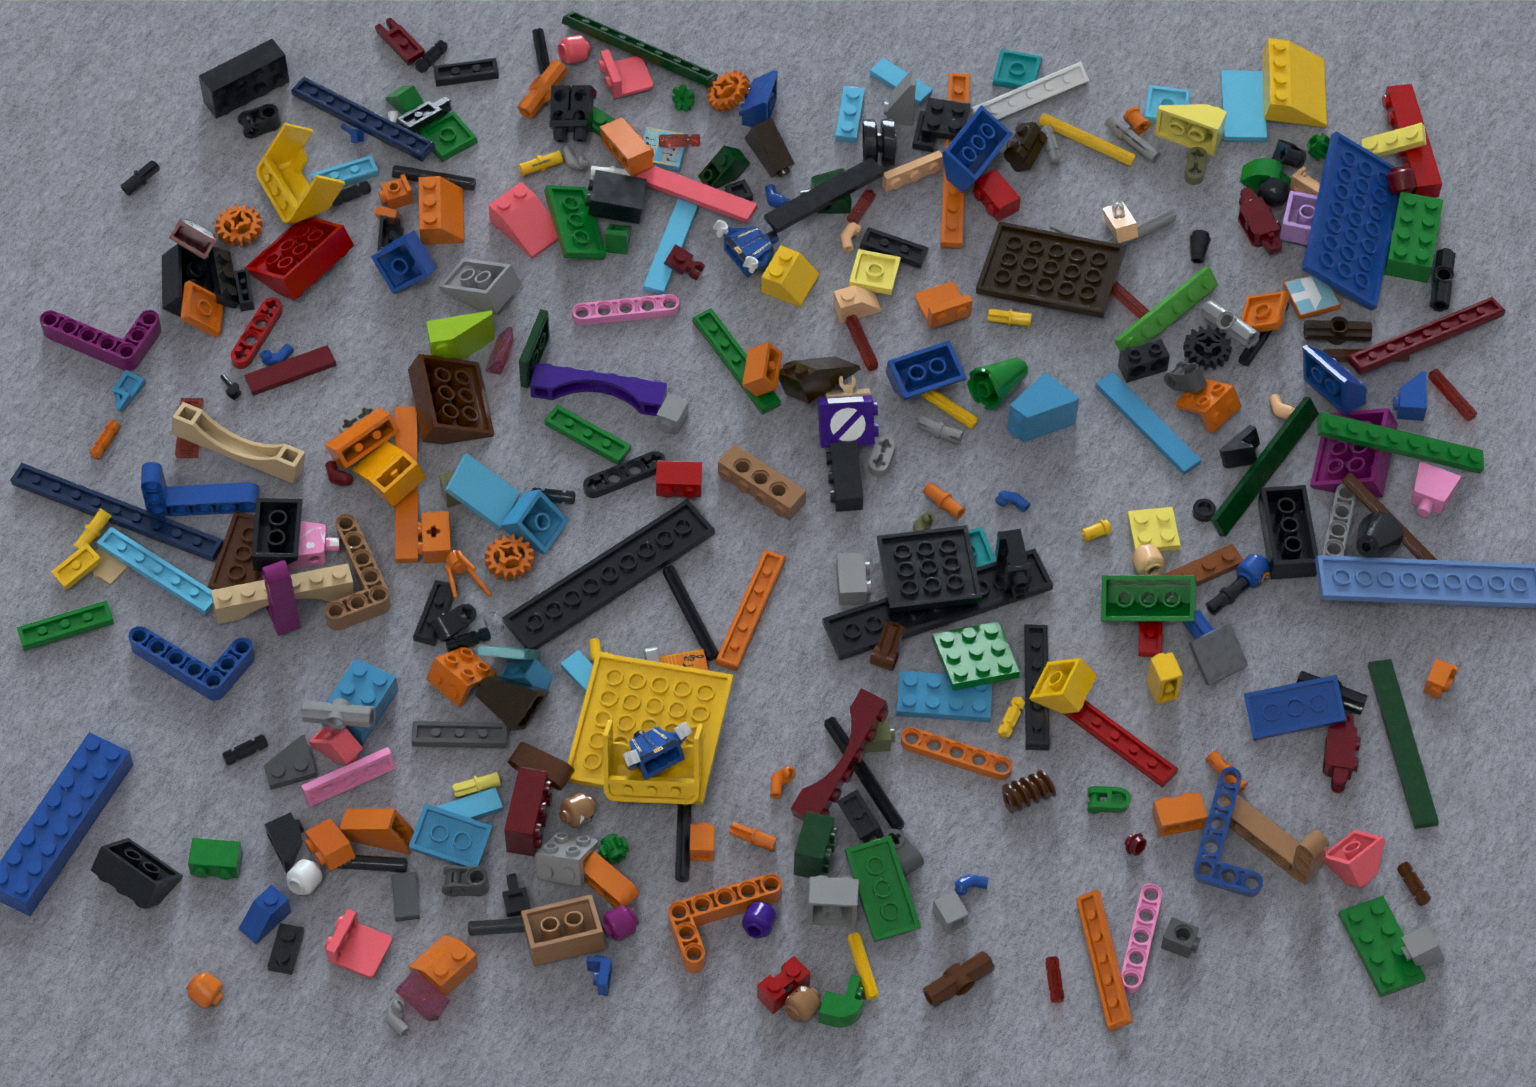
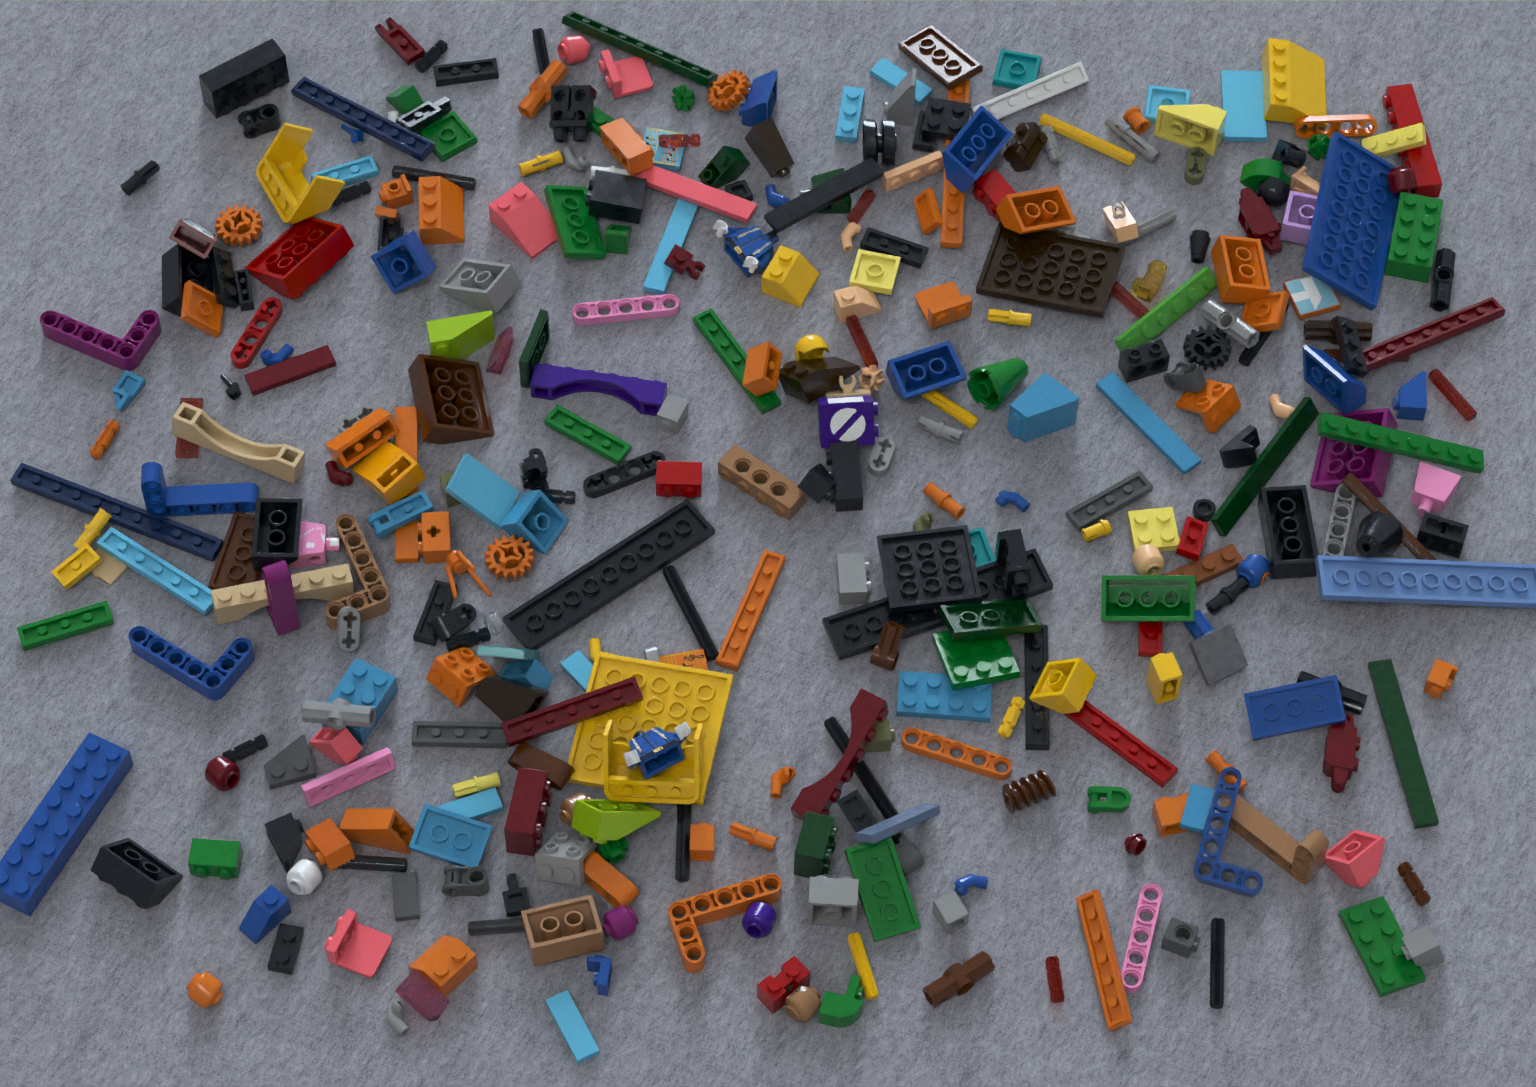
(222, 773): none -> dark red head
(354, 629): none -> light grey beam
(400, 514): none -> dark azure plate
(534, 470): none -> black piece
(572, 711): none -> dark red plate
(572, 1027): none -> medium azure tile
(610, 819): none -> lime slope
(810, 347): none -> yellow hair
(818, 484): none -> black slope
(871, 378): none -> light nougat gear
(897, 823): none -> sand blue tile
(927, 211): none -> orange tile
(940, 57): none -> tile
(990, 618): none -> dark green plate
(1035, 210): none -> orange slope
(1109, 501): none -> dark grey plate
(1151, 282): none -> clear yellow leg
(1192, 538): none -> red plate
(1197, 808): none -> dark azure tile
(1217, 963): none -> black axle
(1239, 269): none -> orange slope
(1336, 122): none -> orange beam
(1350, 346): none -> black plate
(1442, 534): none -> black brick

